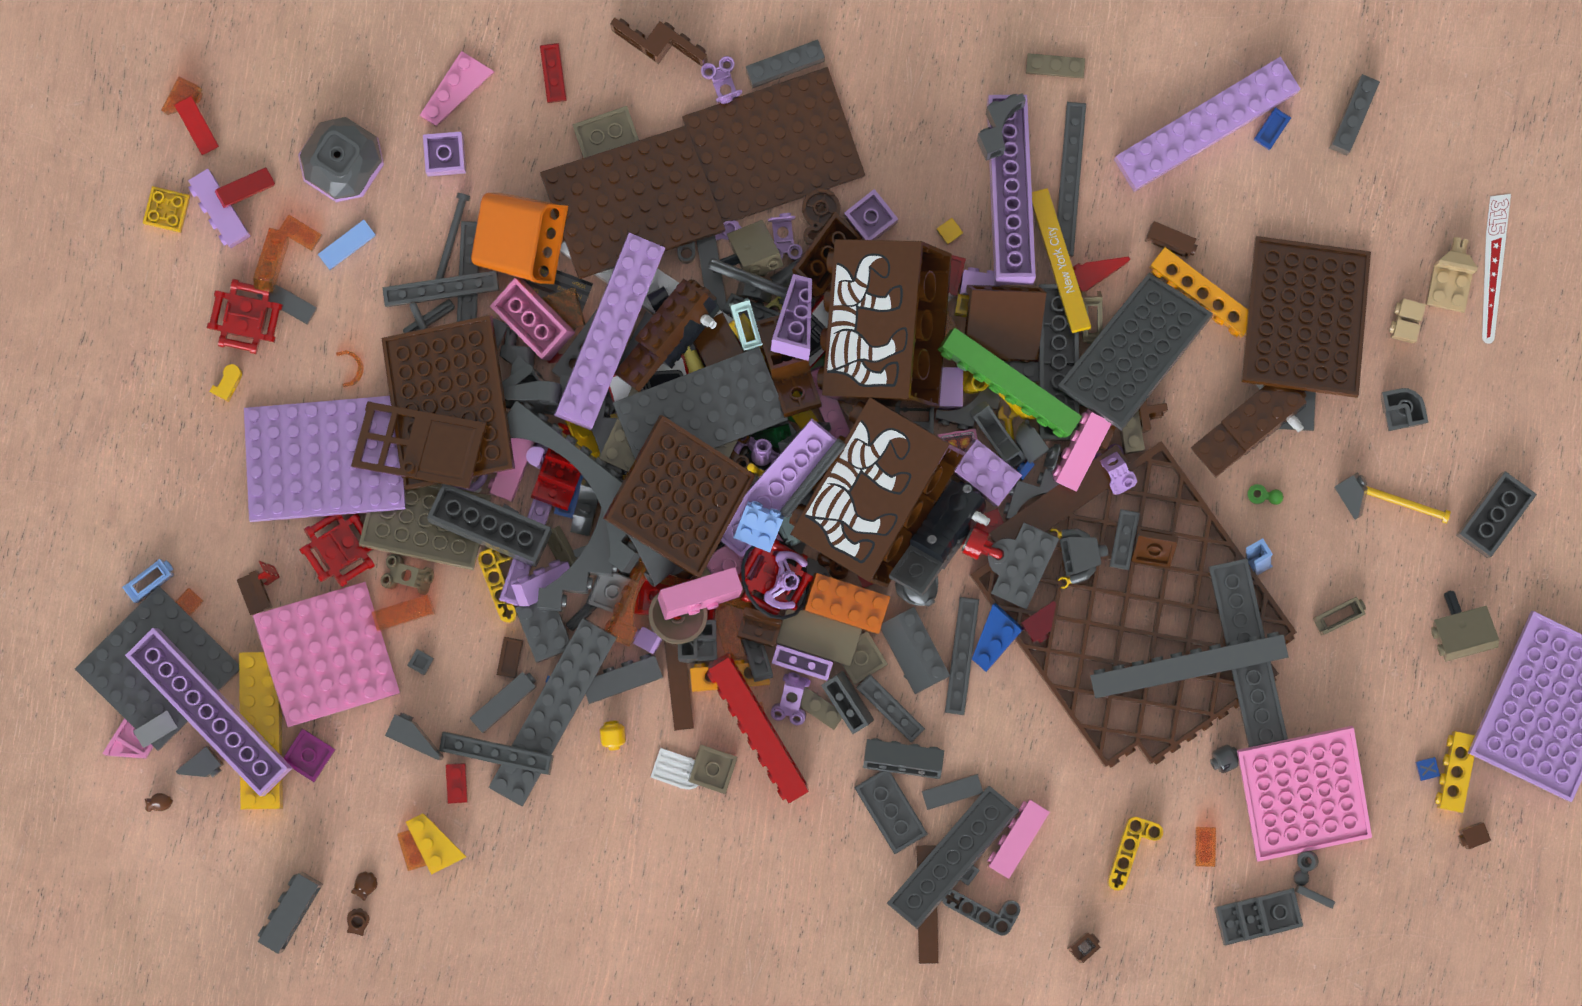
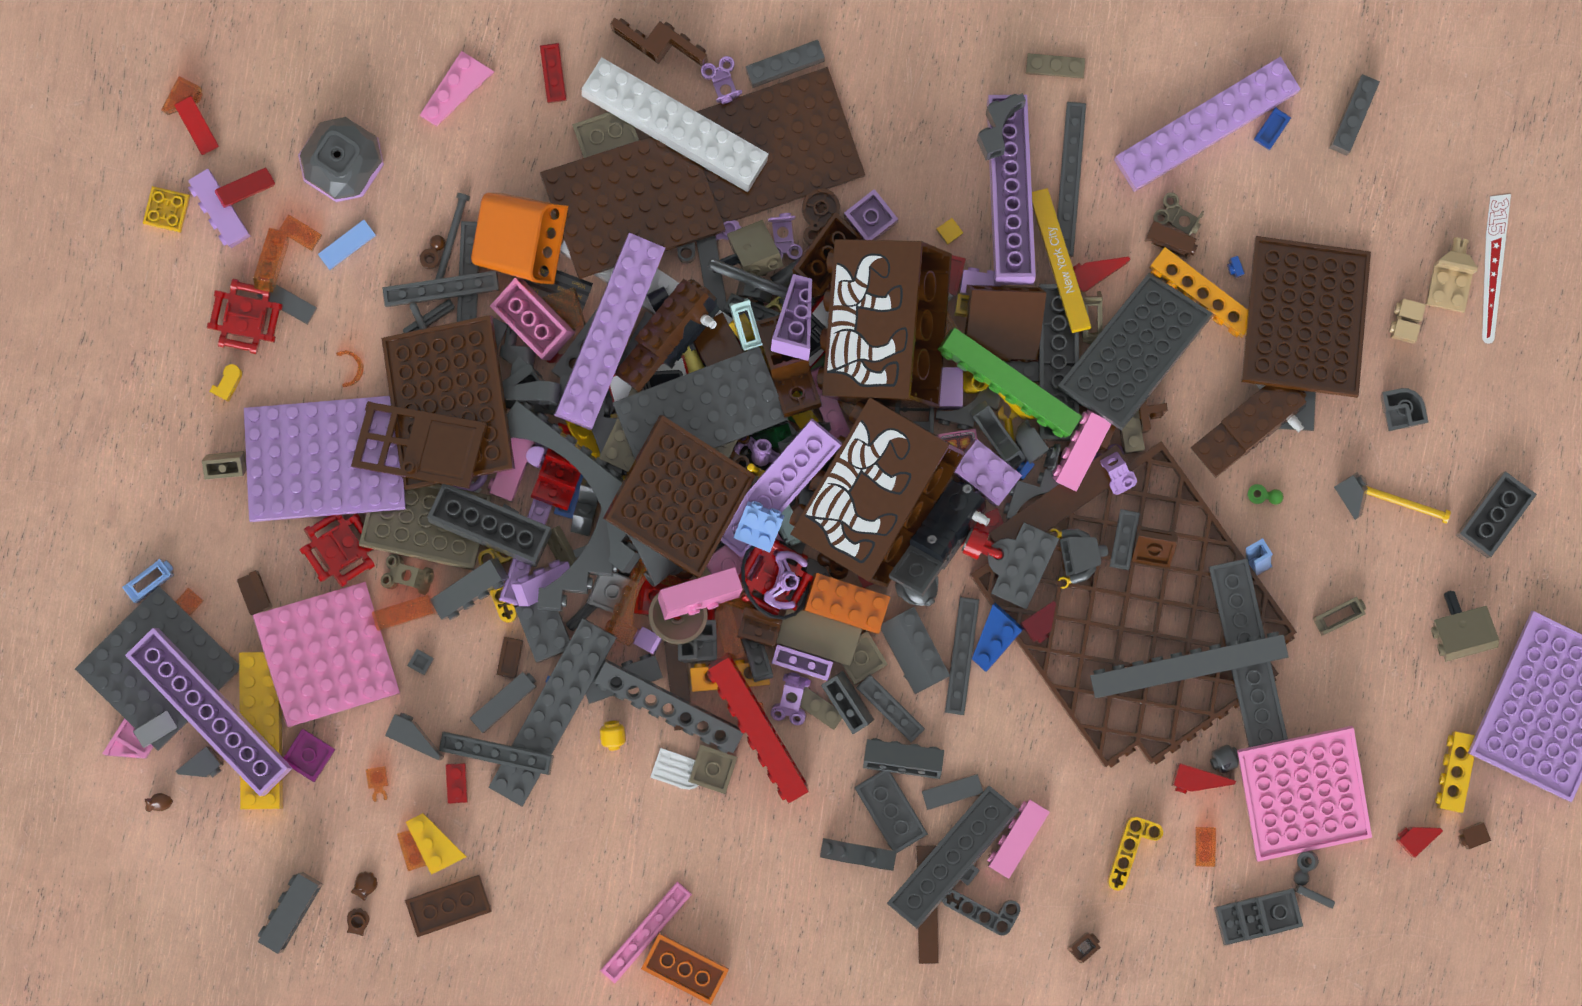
(224, 465): none -> dark tan brick
(264, 575): red piece -> none
(377, 779): none -> clear orange plate
(437, 243): none -> reddish brown plate
(444, 154): lavender brick -> none
(448, 906): none -> reddish brown tile
(469, 589): none -> dark grey brick
(609, 670): none -> dark grey brick
(646, 932): none -> bright pink tile
(674, 124): none -> white brick
(685, 968): none -> orange brick
(813, 478): dark grey axle -> none
(858, 854): none -> dark grey arch
(1174, 212): none -> dark tan piece
(1194, 779): none -> red slope
(1235, 267): none -> blue plate
(1416, 839): none -> red slope
(1427, 769): blue tile -> none

